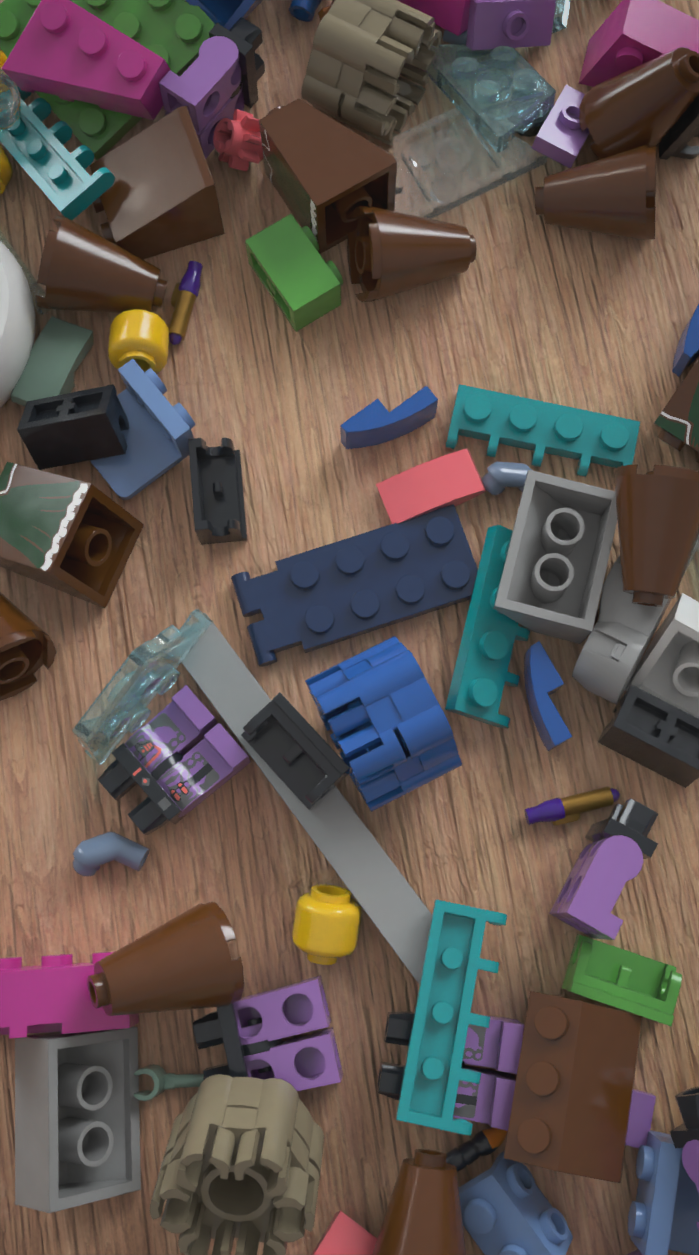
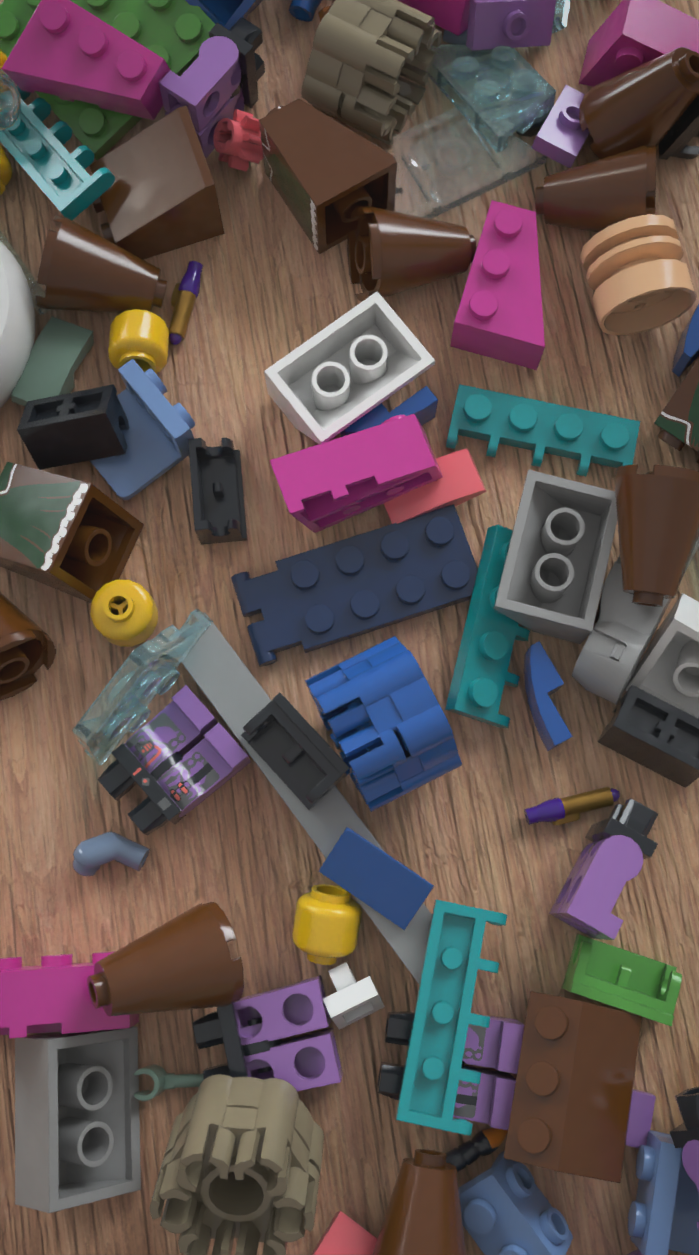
(123, 627): none -> yellow head
(294, 271): bright green brick -> none
(346, 369): none -> white slope
(353, 998): none -> white tile
(355, 472): none -> dark pink wedge
(376, 878): none -> blue slope
(502, 295): none -> dark pink wedge
(505, 474): sand blue arm -> none
(637, 275): none -> light nougat wheel

